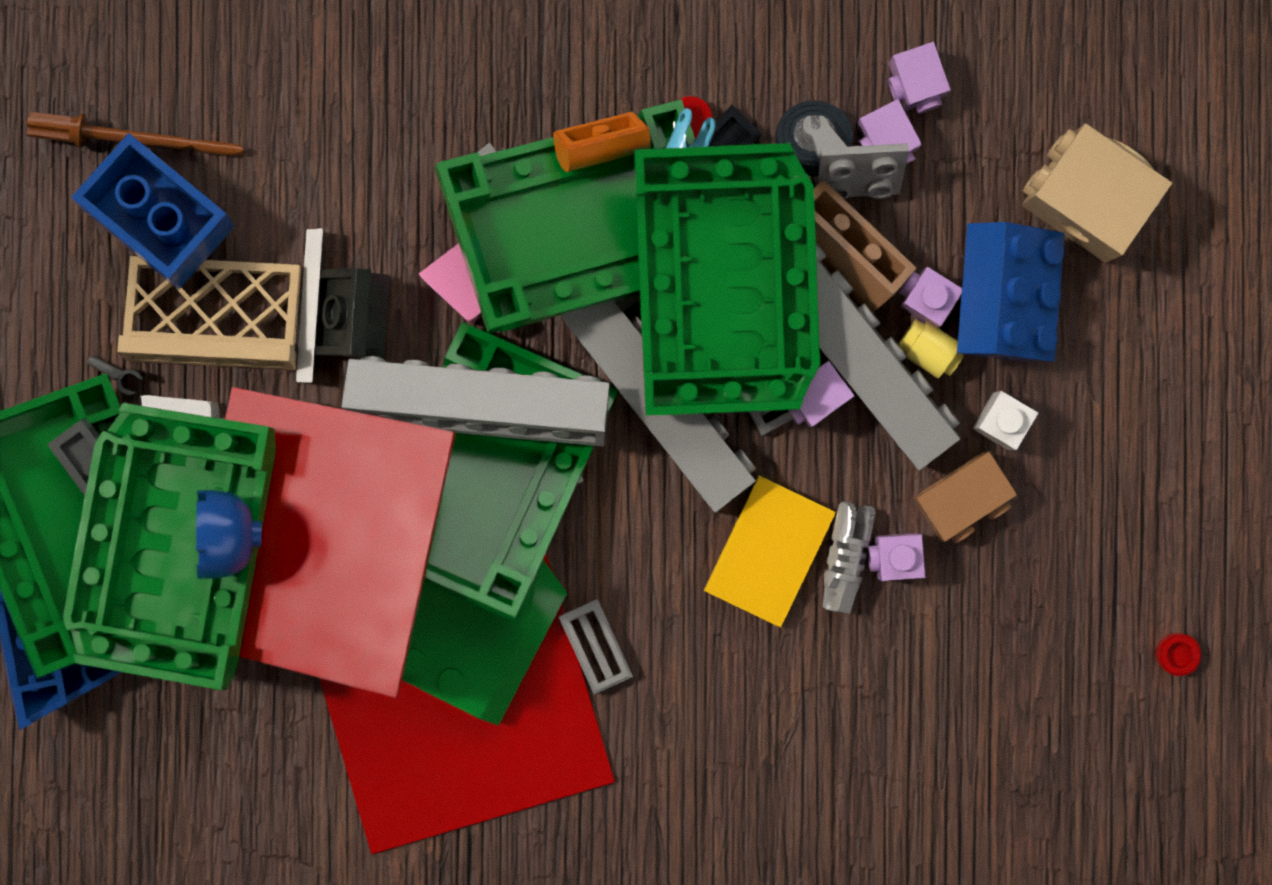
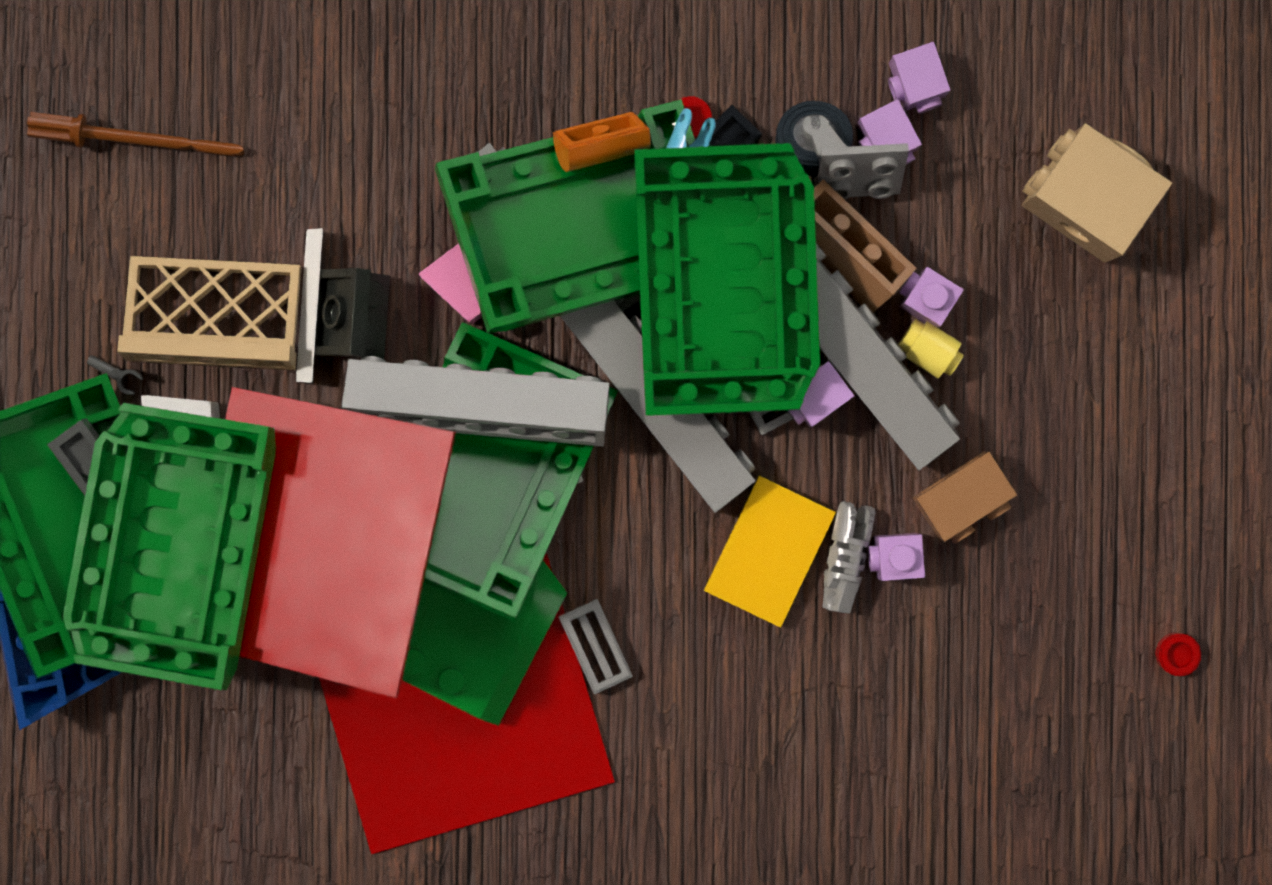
(153, 211): blue brick -> none
(224, 534): blue cylinder -> none
(1005, 420): white brick -> none
(1010, 292): blue brick -> none

